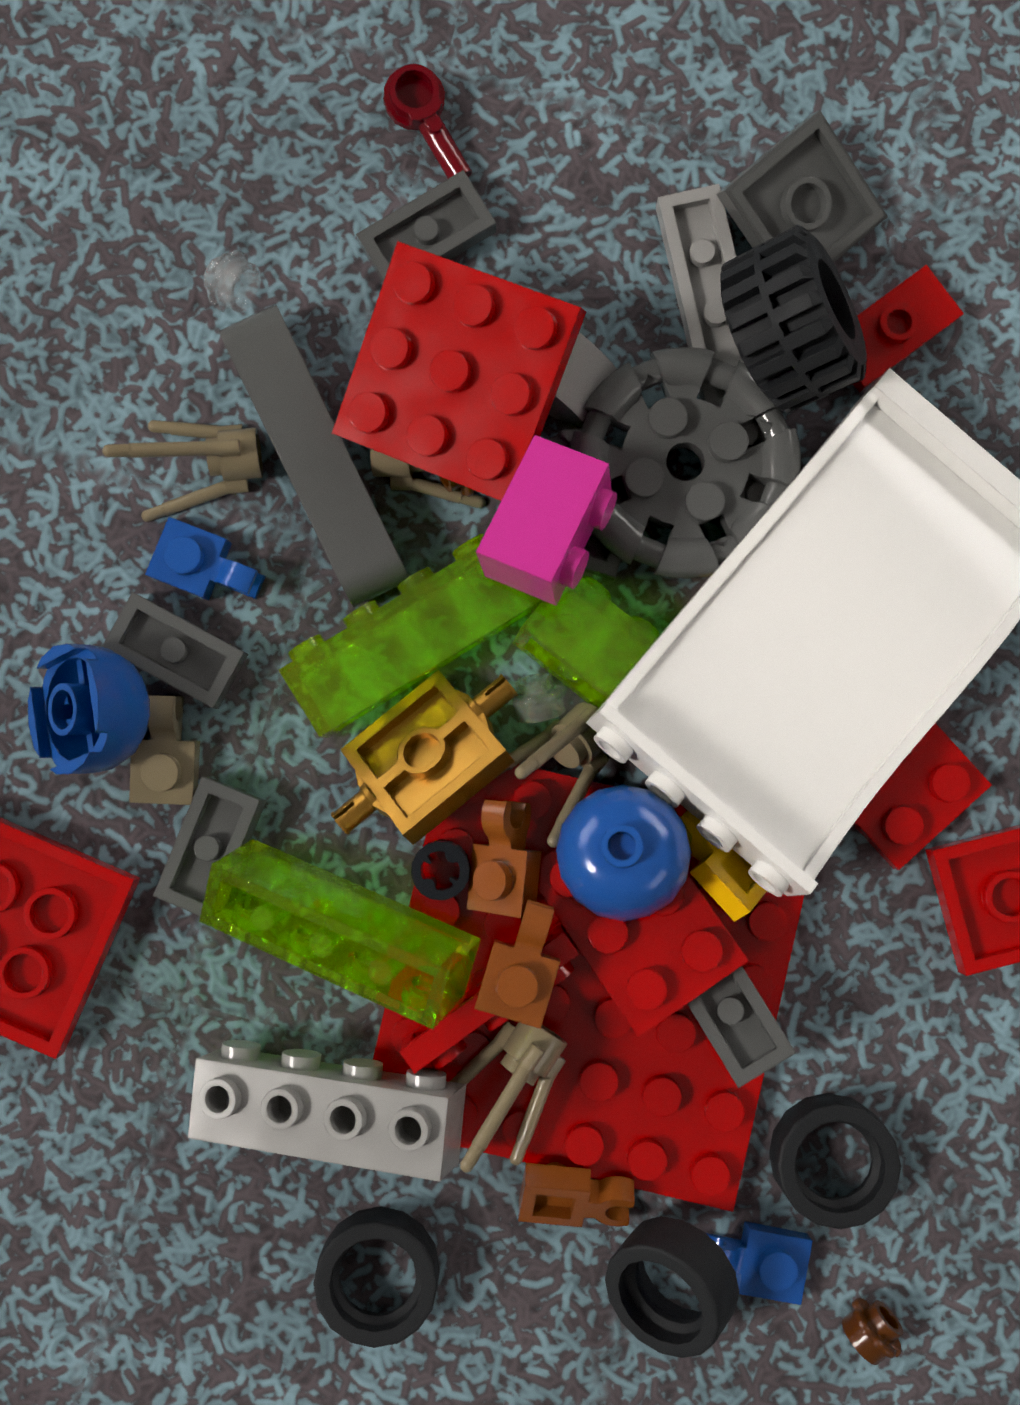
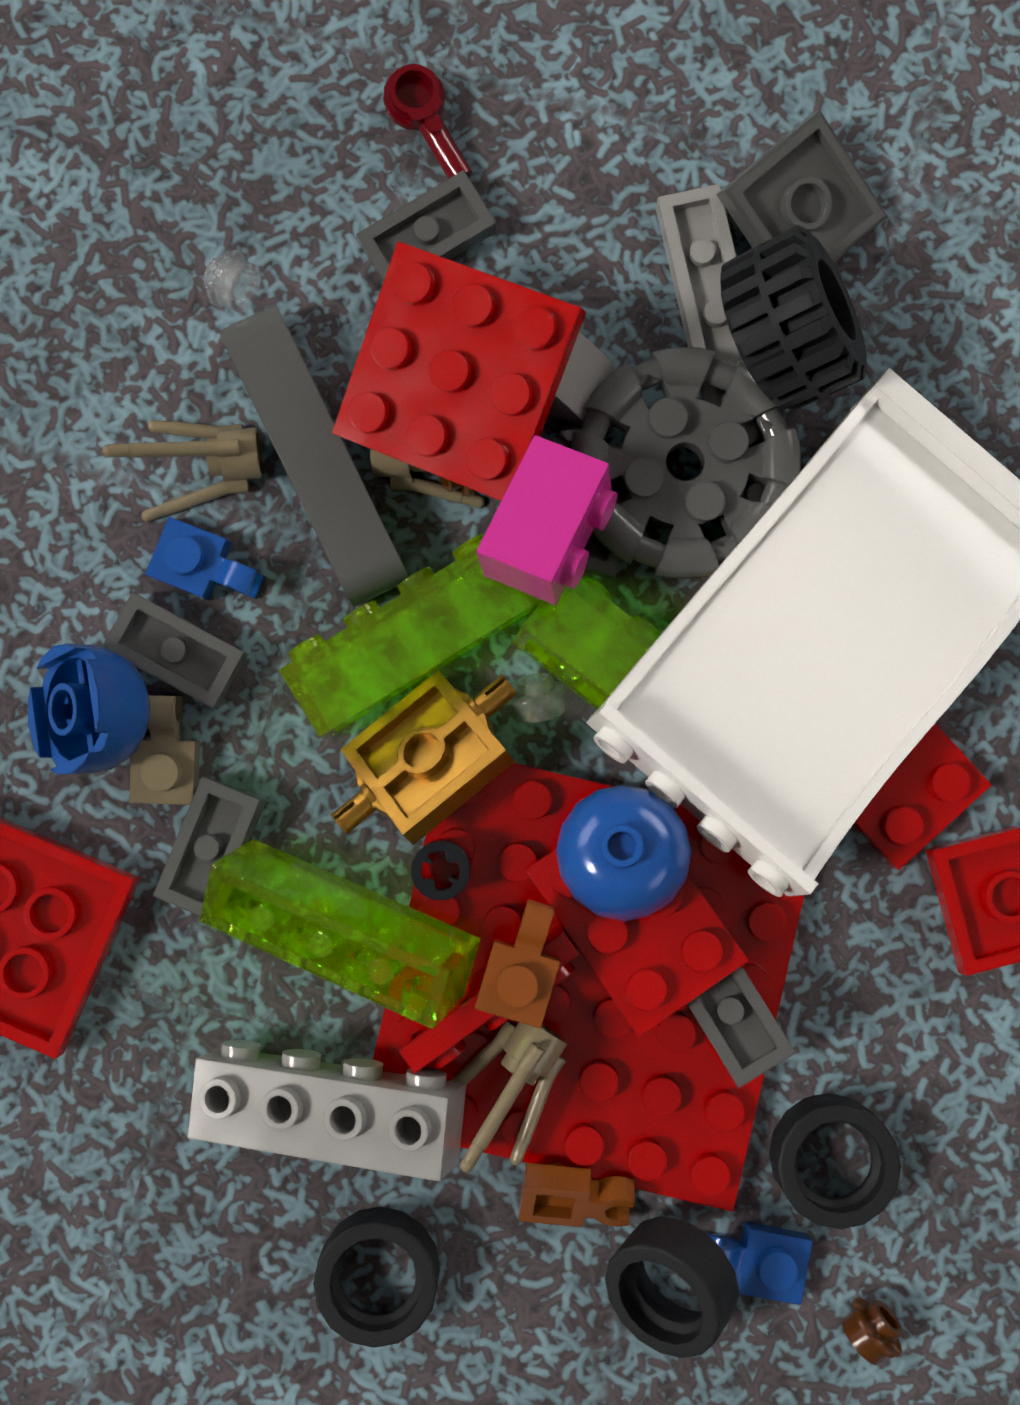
(504, 871): dark orange plate -> none
(571, 745): dark tan plant -> none
(722, 873): yellow plate -> none
(904, 322): red plate -> none

